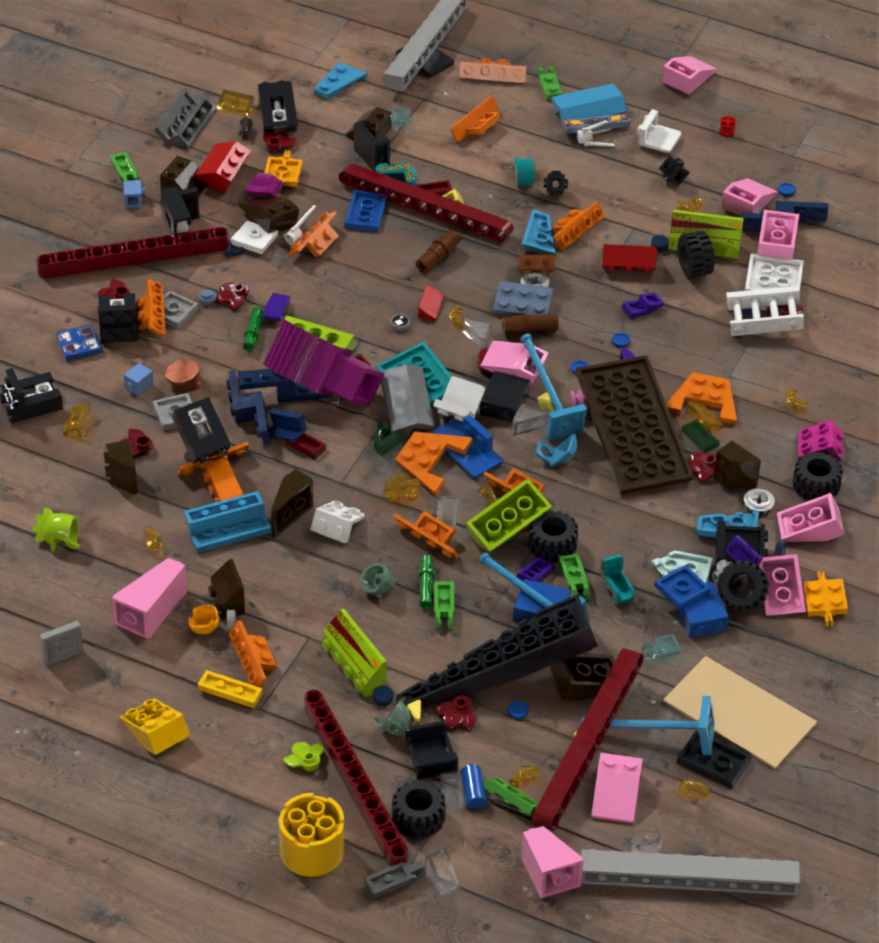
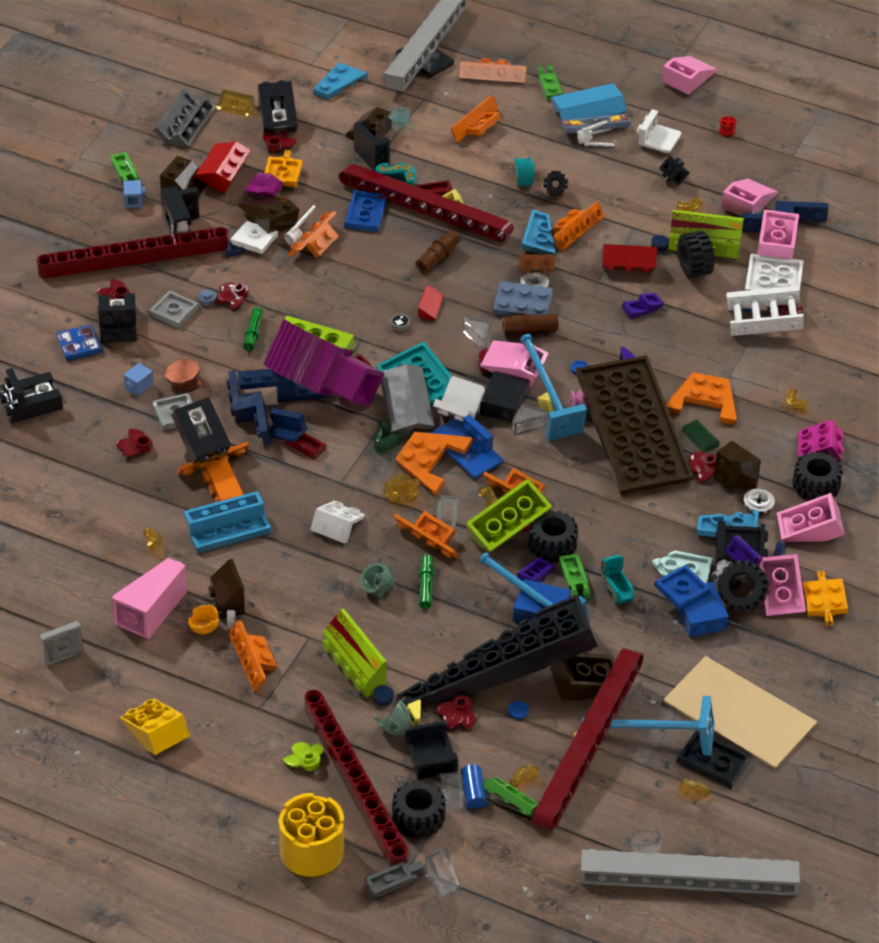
(55, 528): lime piece -> none
(77, 420): clear yellow slope -> none
(120, 466): dark brown slope -> none
(151, 309): orange bracket -> none
(229, 689): yellow plate -> none
(245, 126): clear smoke pin -> none
(276, 307): dark purple slope -> none
(291, 501): dark brown slope -> none
(444, 602): bright green hinge -> none
(455, 316): clear yellow arm -> none
(550, 862): bright pink slope -> none
(560, 454): dark azure piece -> none
(616, 788): bright pink slope -> none
(620, 340): blue piece -> none
(663, 645): clear light blue plate -> none
(704, 416): clear yellow slope -> none
(786, 189): blue piece -> none

